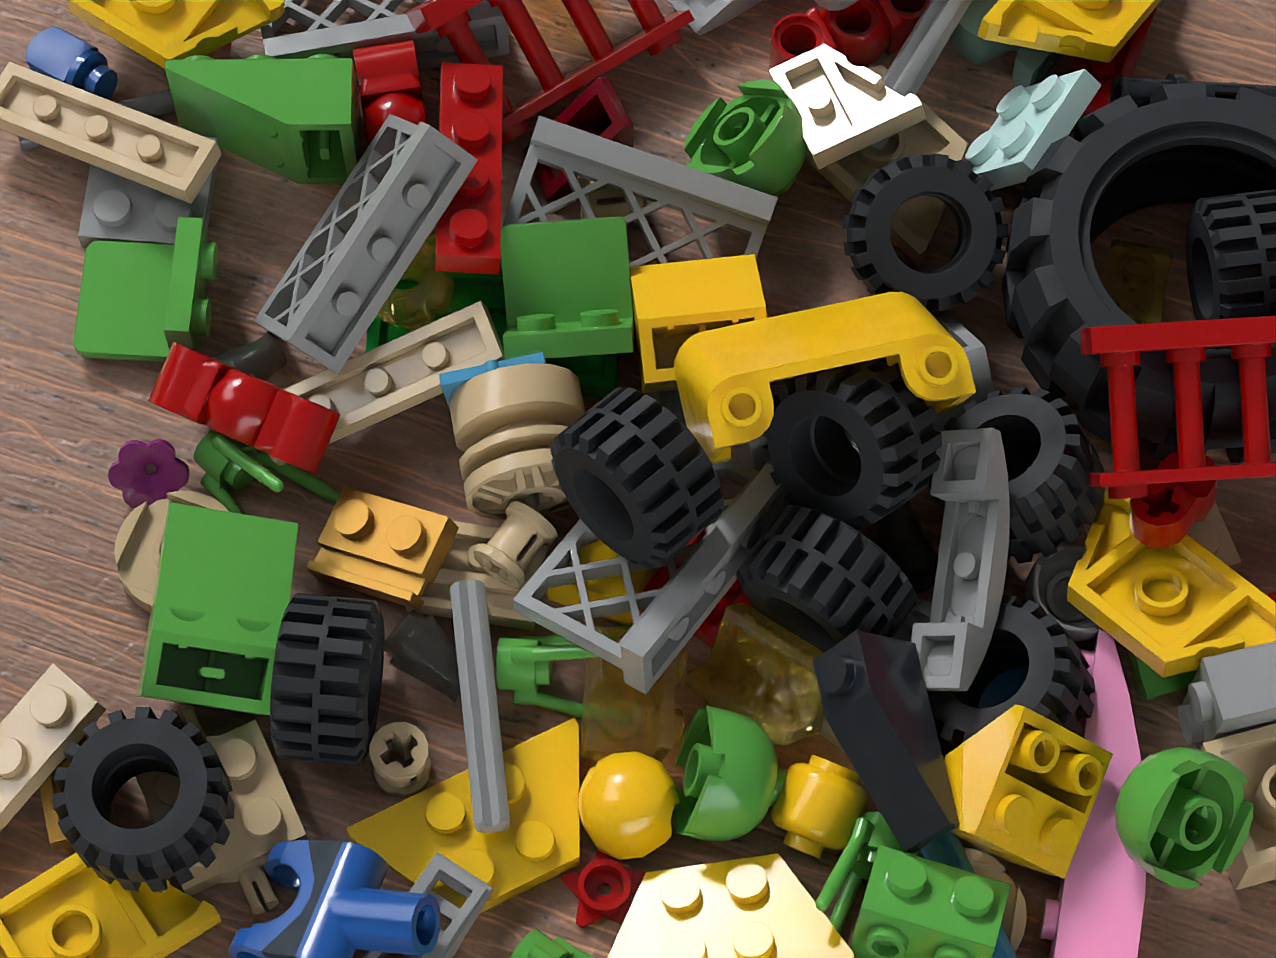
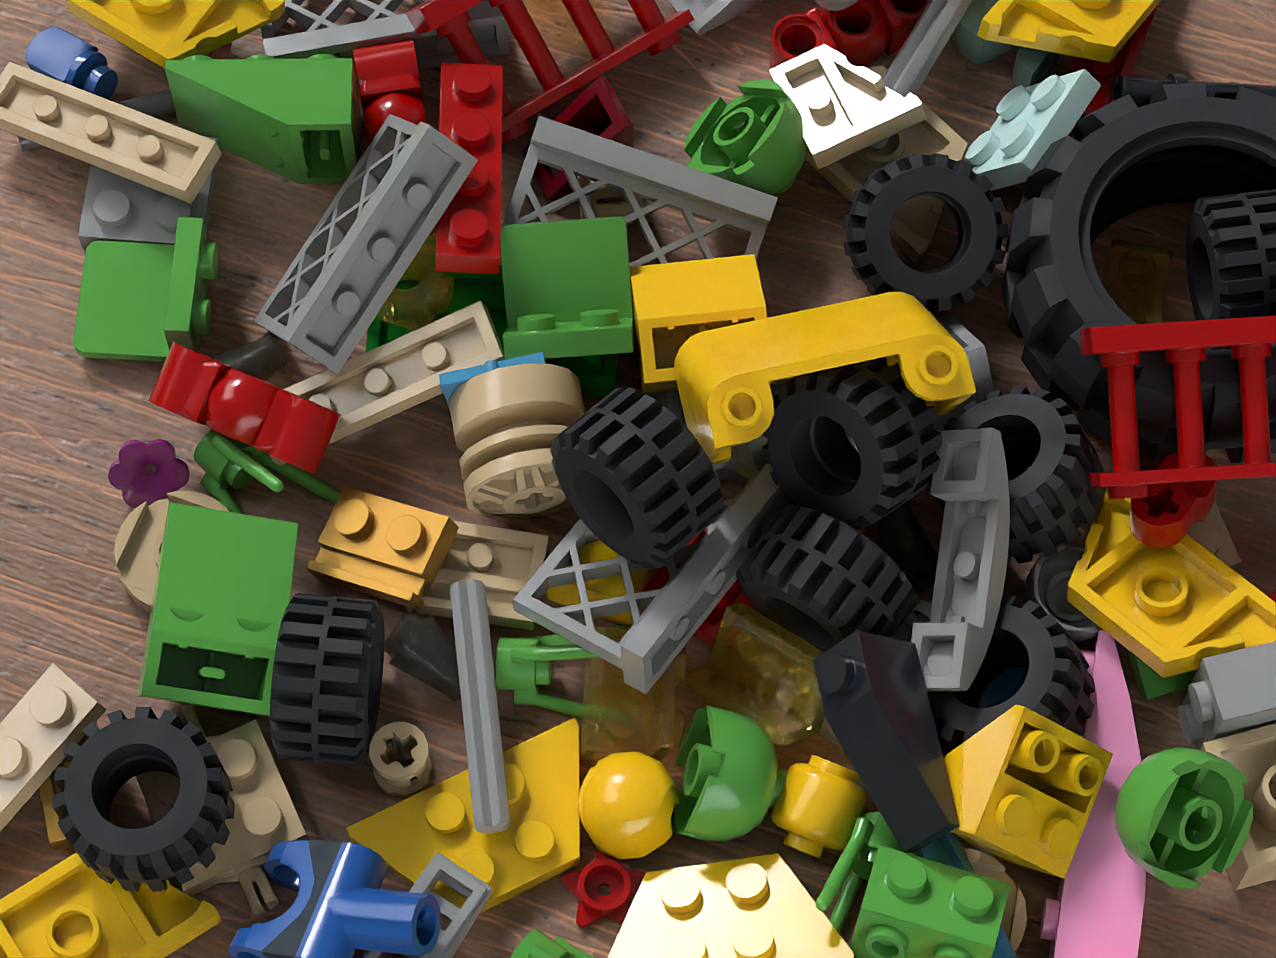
(515, 544): tan bush -> none

